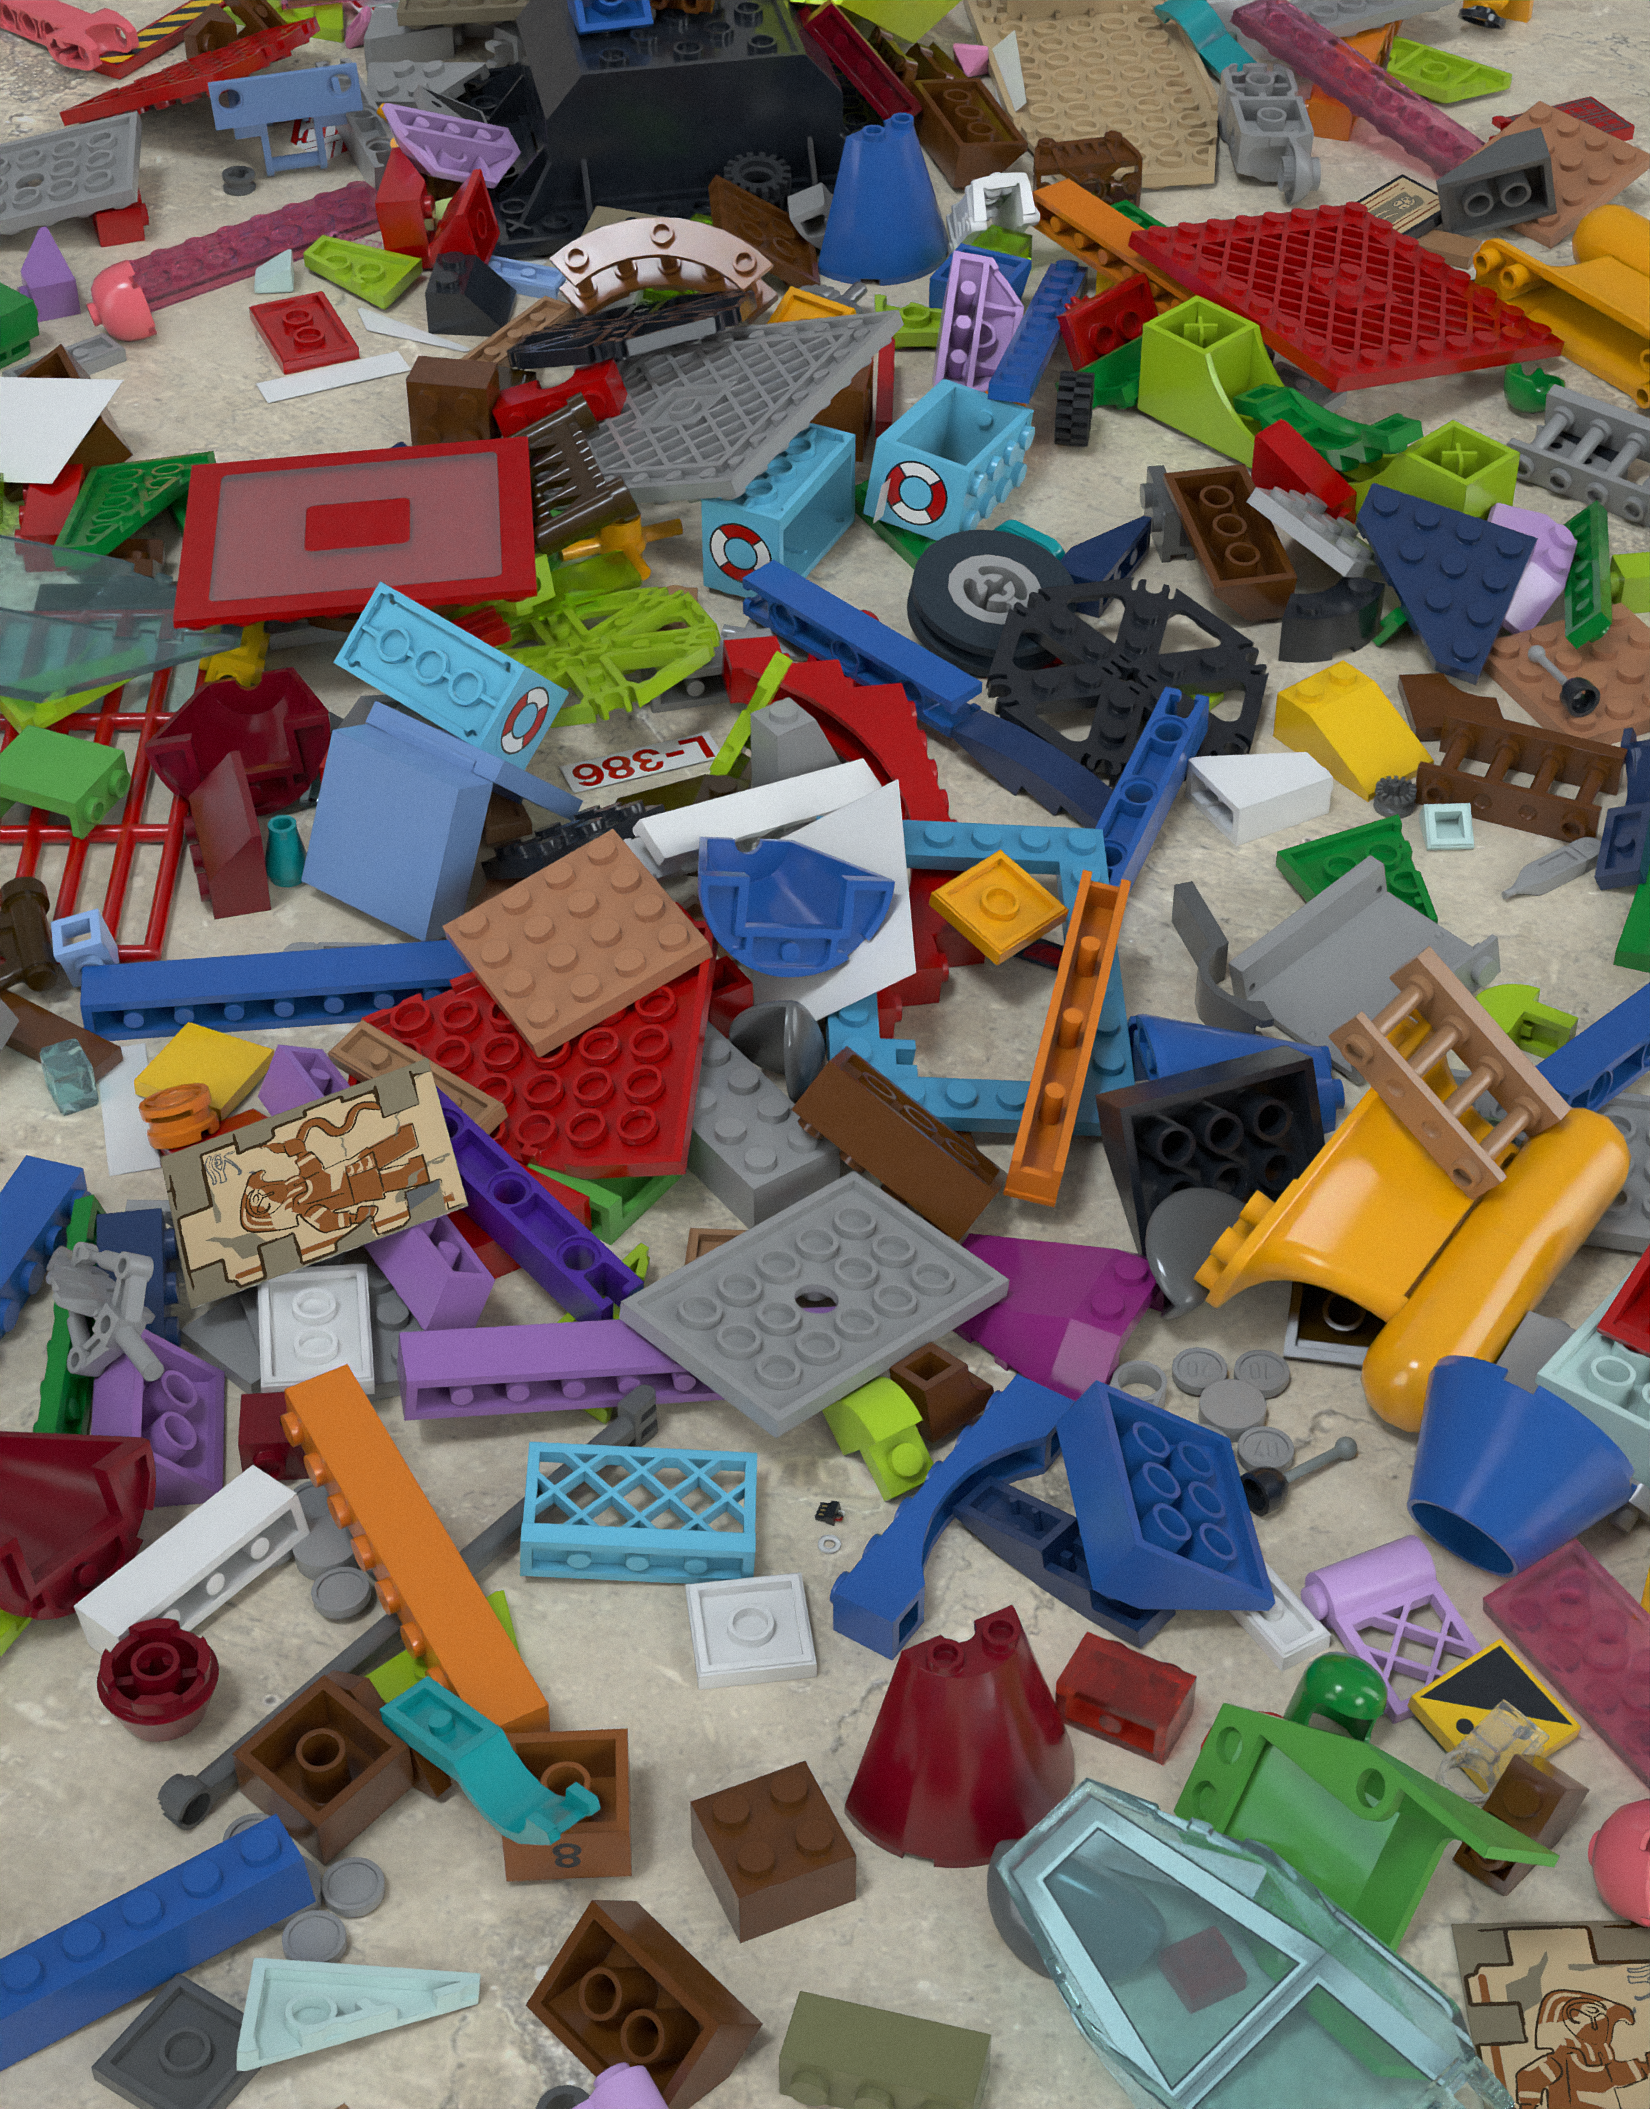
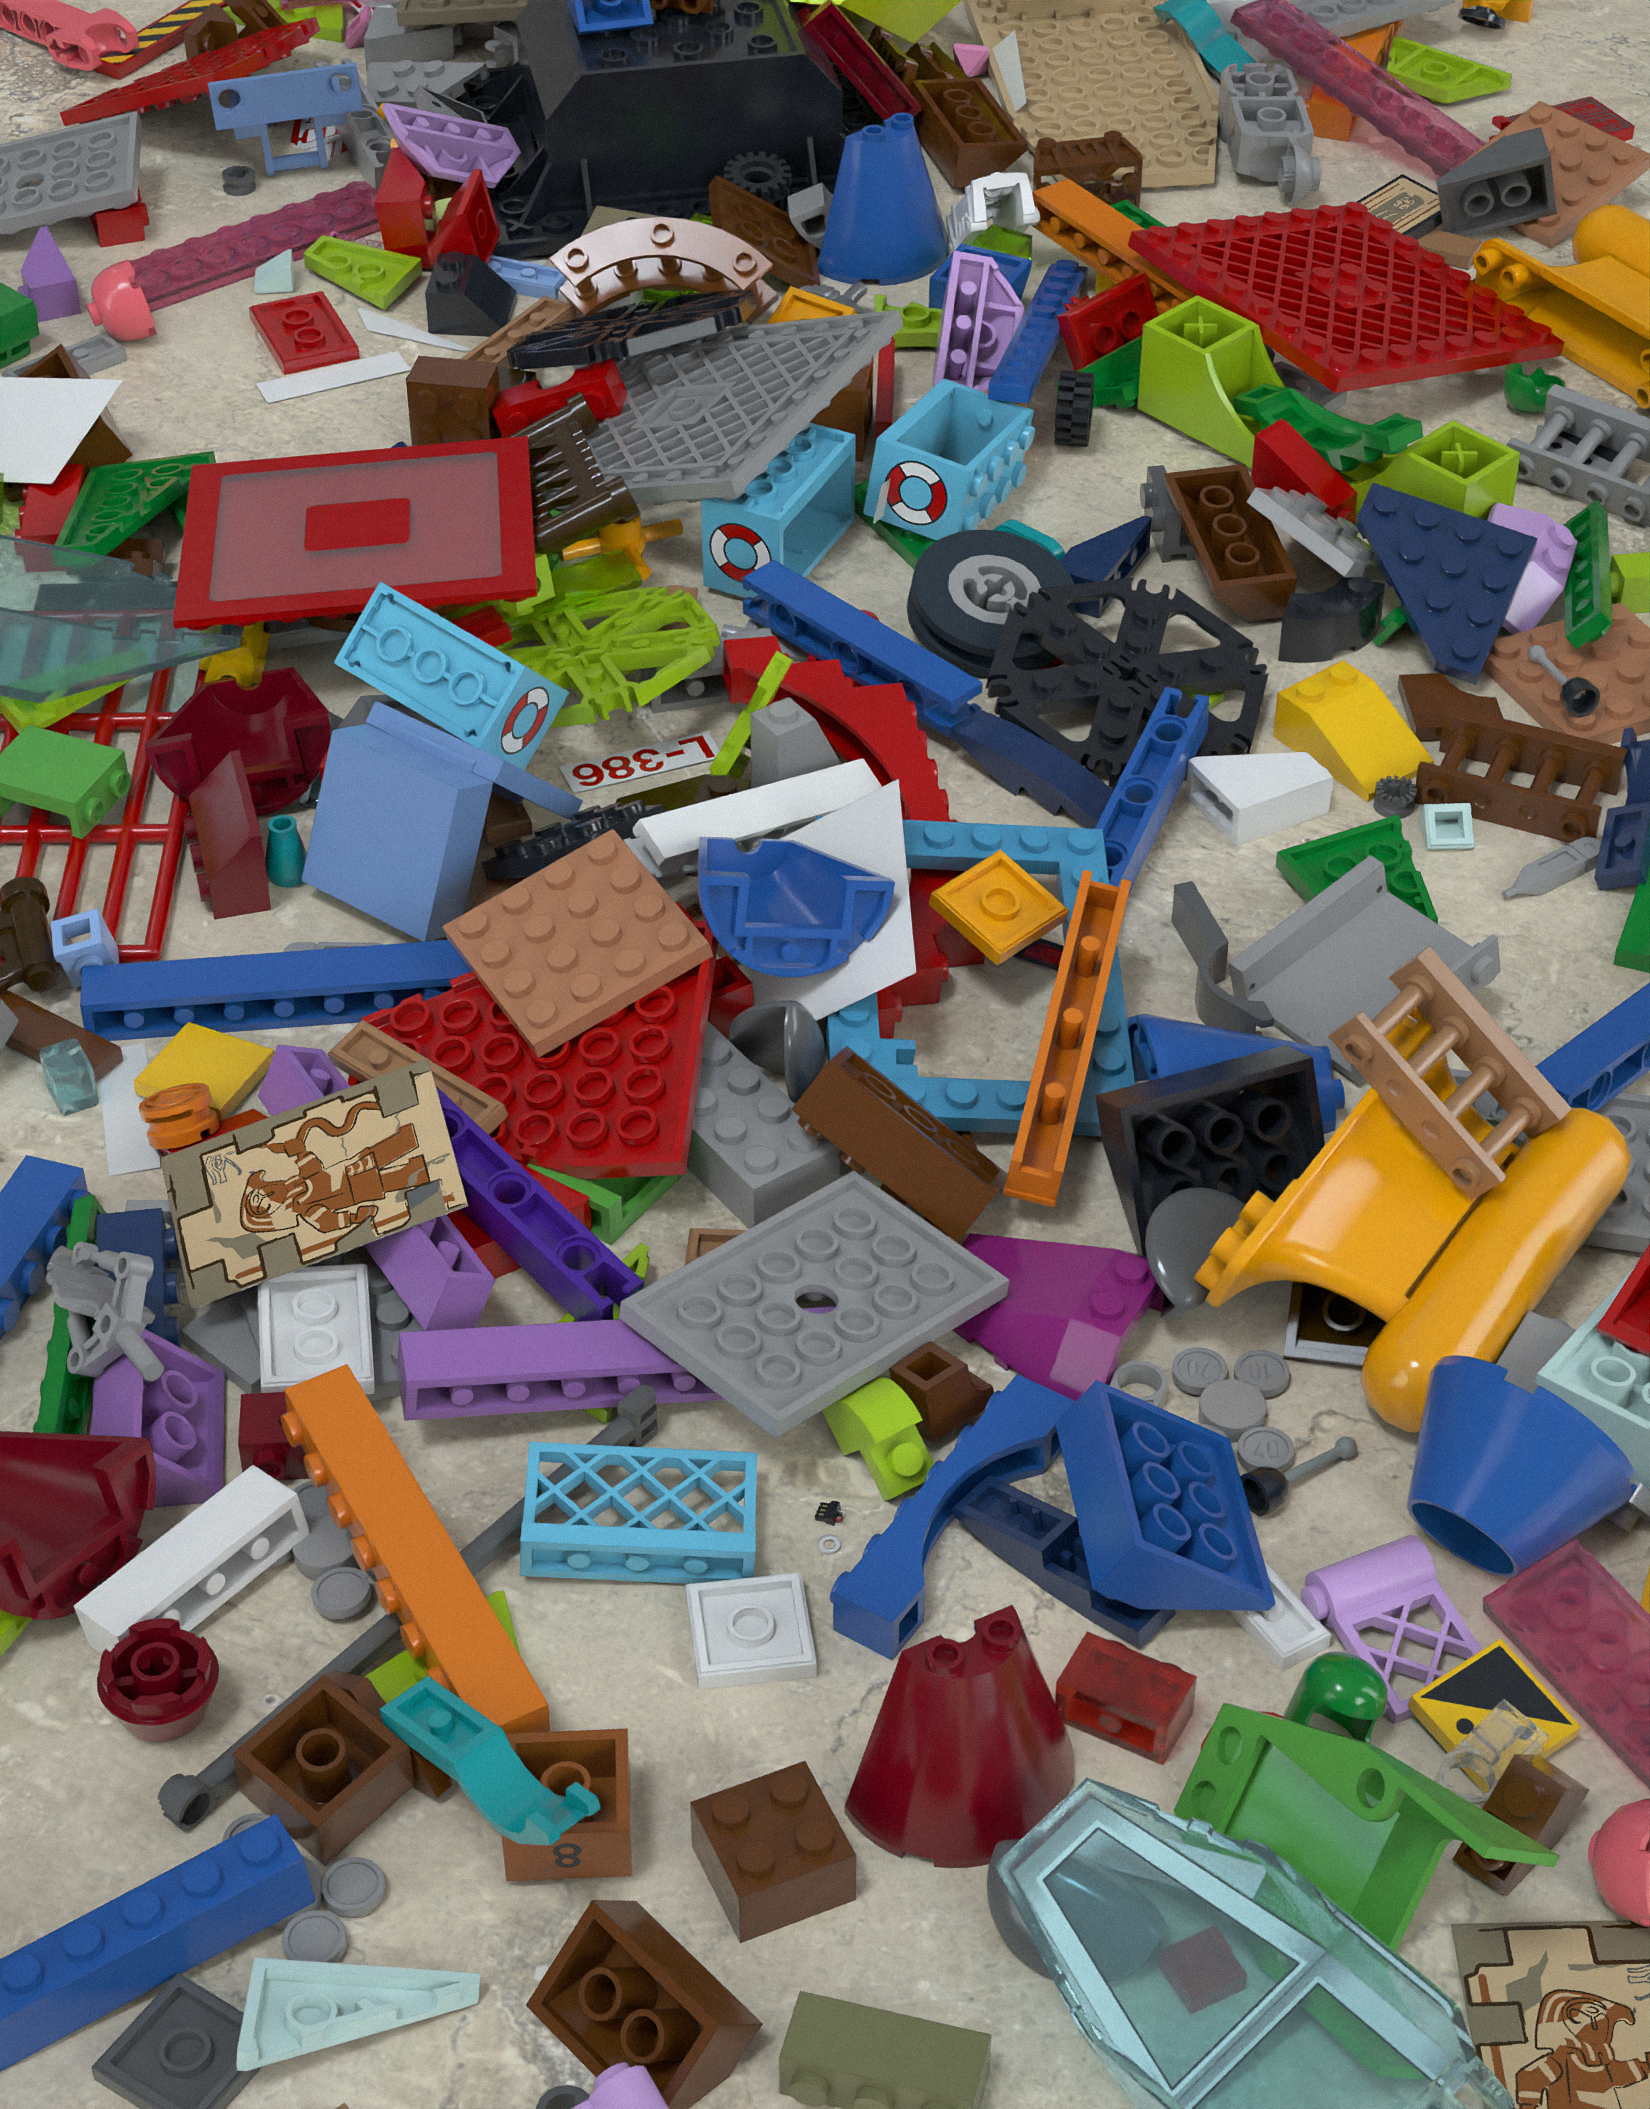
(1526, 1021): lime brick -> none

